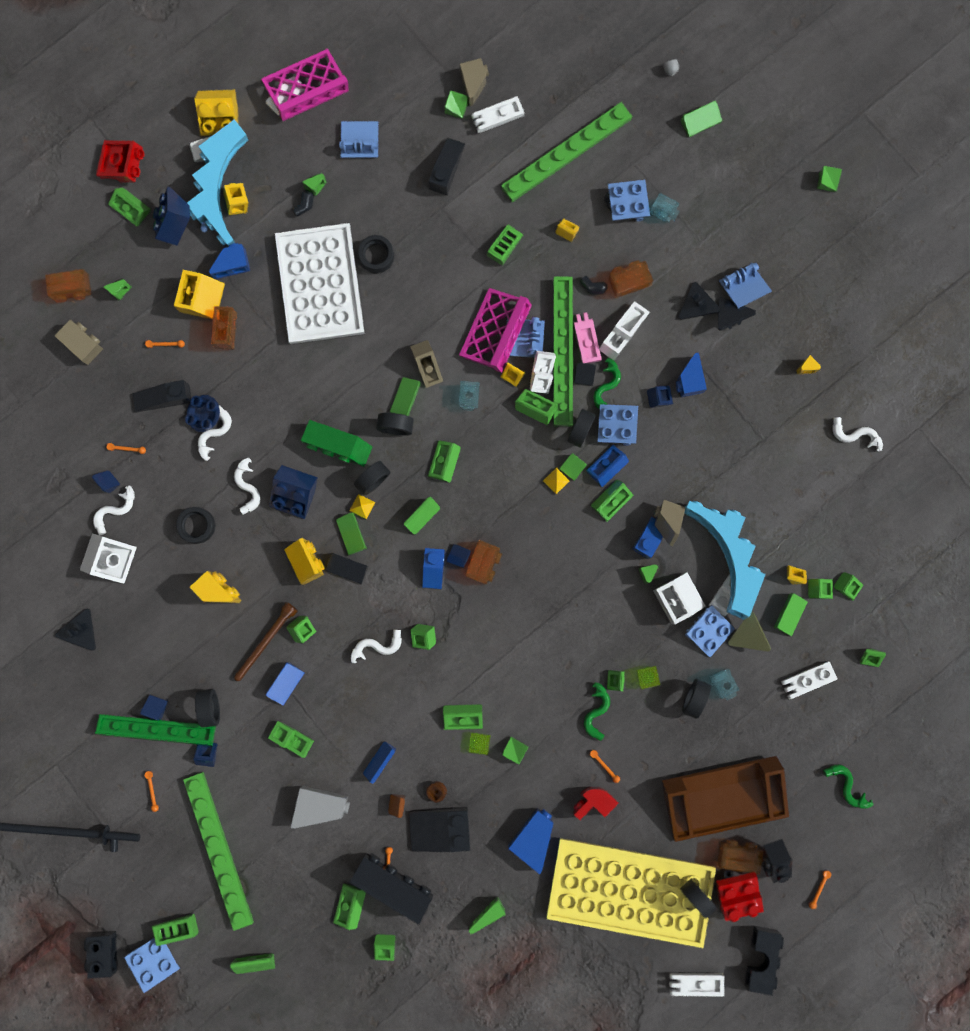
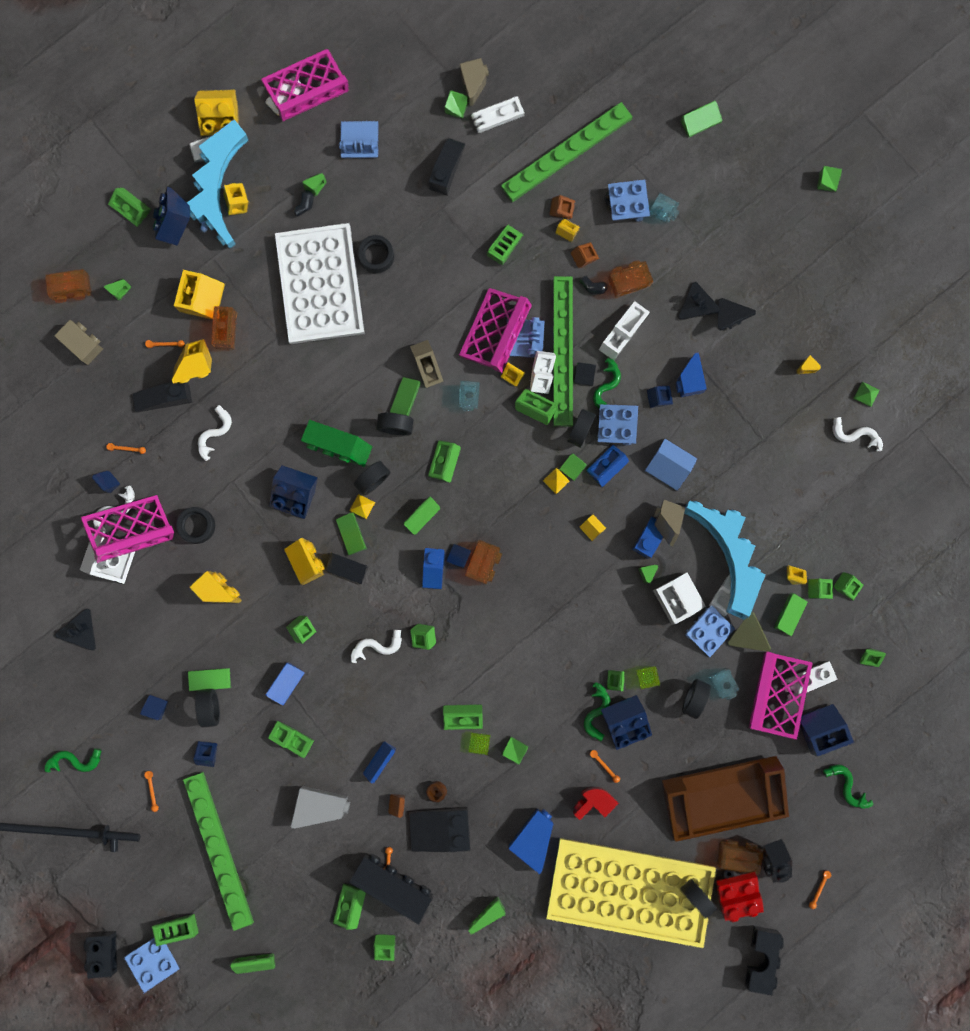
(91, 765): none -> green animal
(120, 161): red plate -> none
(136, 541): none -> dark pink fence
(155, 730): green tile -> none
(193, 362): none -> yellow slope
(202, 413): dark blue dish -> none
(209, 679): none -> bright green slope
(230, 262): blue slope -> none
(254, 502): white animal -> none
(286, 613): reddish brown piece -> none
(562, 207): none -> dark orange slope
(584, 255): none -> dark orange slope
(587, 339): bright pink hinge -> none
(592, 527): none -> yellow slope
(612, 500): bright green slope -> none
(626, 722): none -> dark blue slope
(671, 67): light grey hinge -> none
(671, 464): none -> medium blue slope
(697, 984): white hinge -> none
(745, 285): medium blue hinge -> none
(763, 690): none -> dark pink fence
(825, 730): none -> dark blue slope
(866, 394): none -> bright green slope

